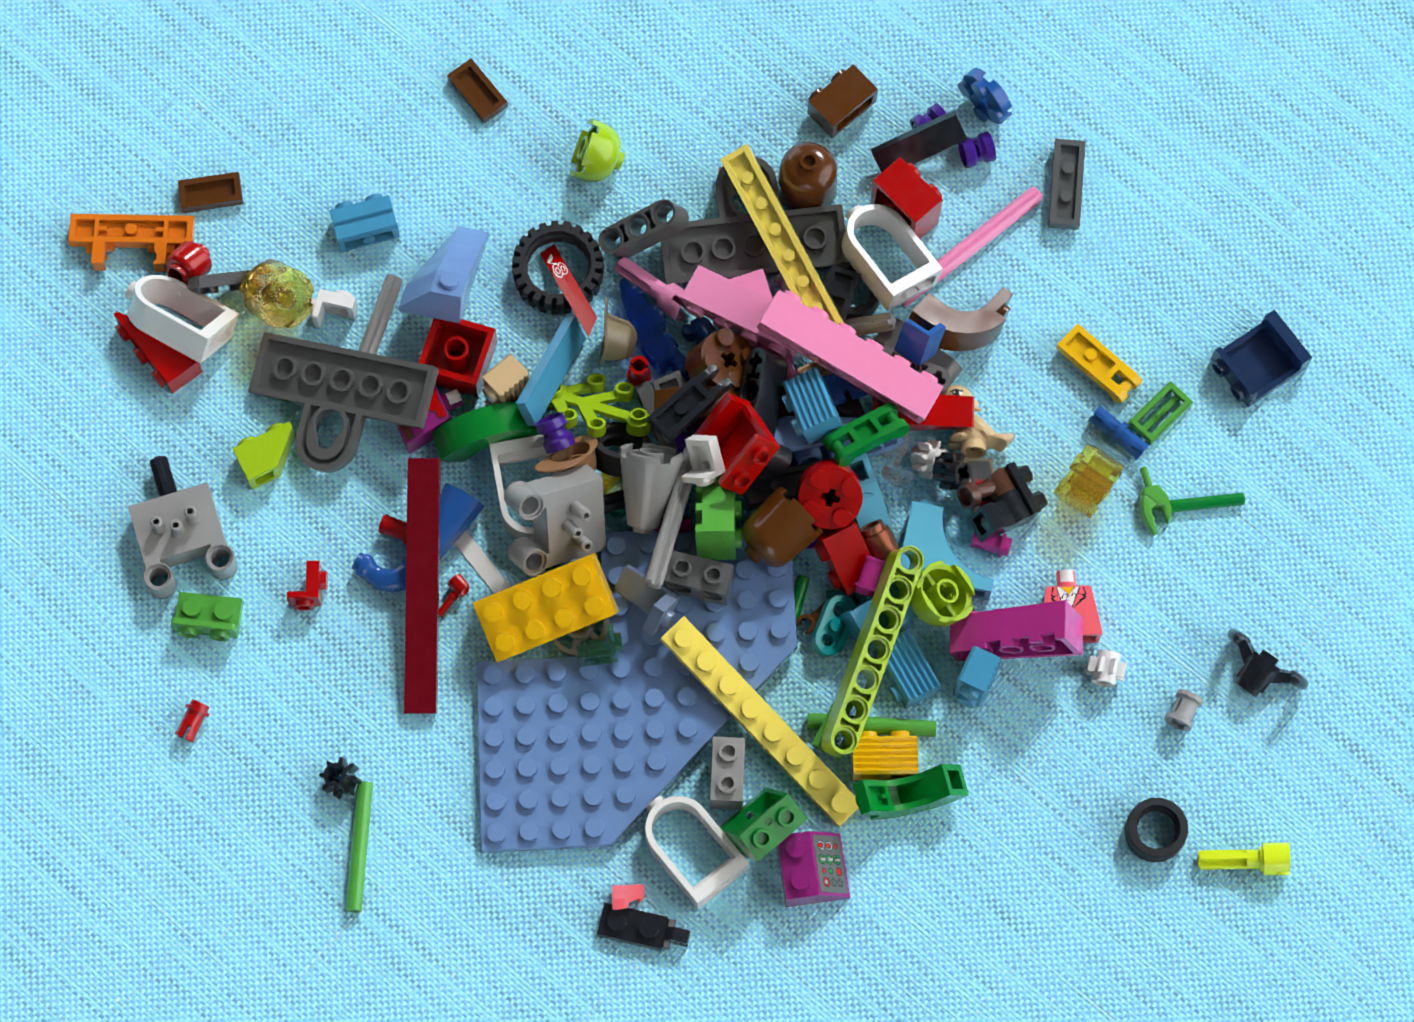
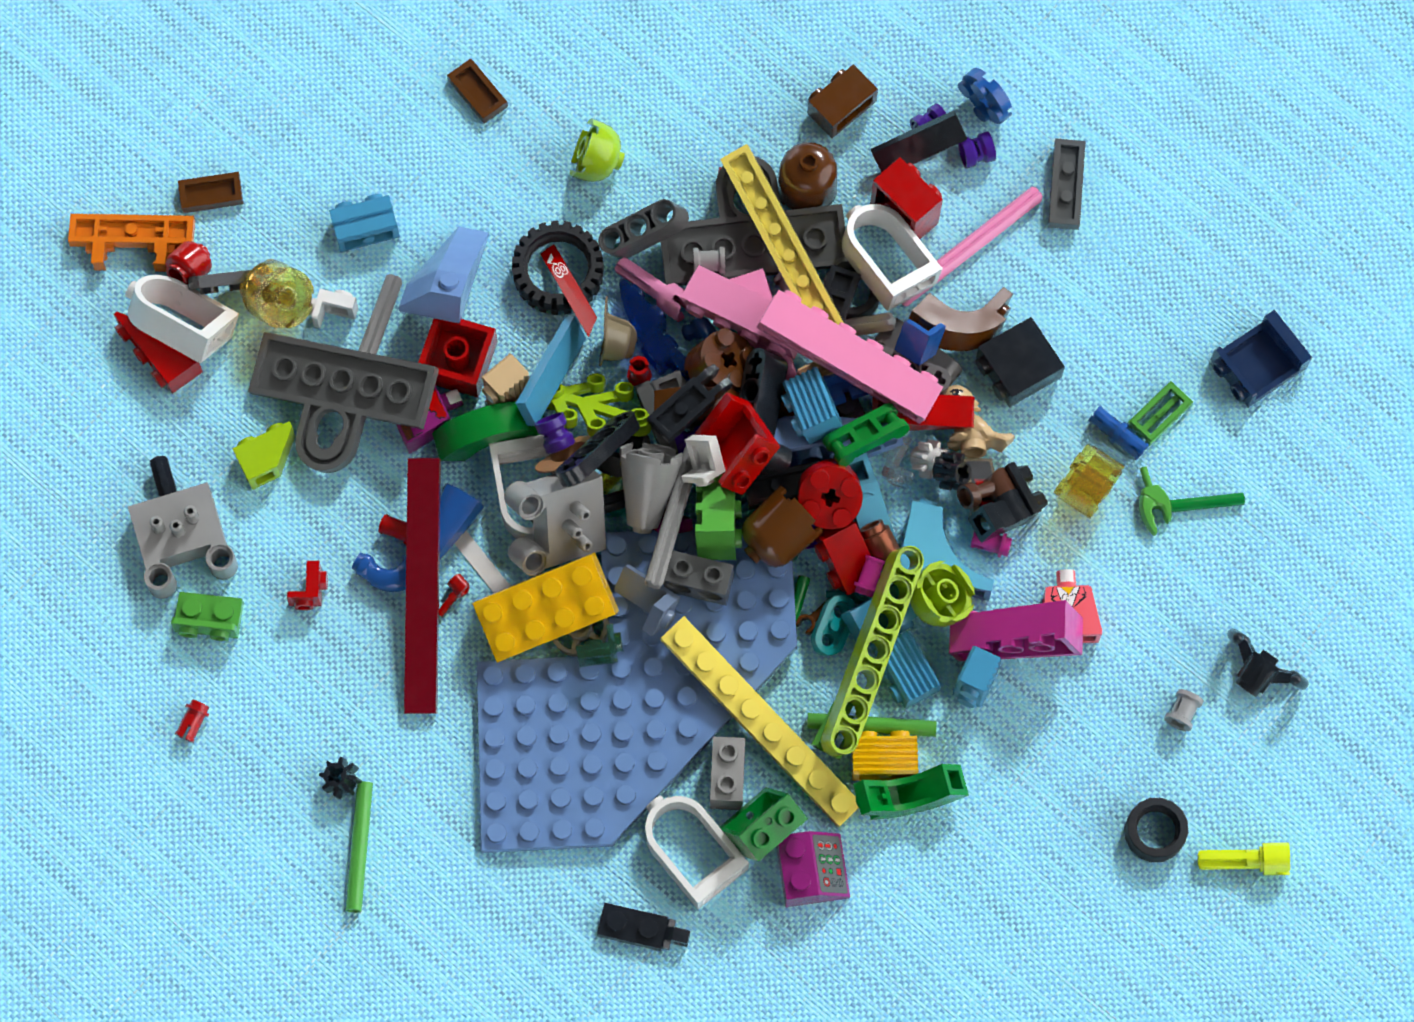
(597, 449): none -> black beam
(626, 893): coral tile -> none
(712, 260): none -> light grey bush
(1019, 362): none -> black brick
(1098, 363): yellow plate -> none
(1106, 668): white gear -> none

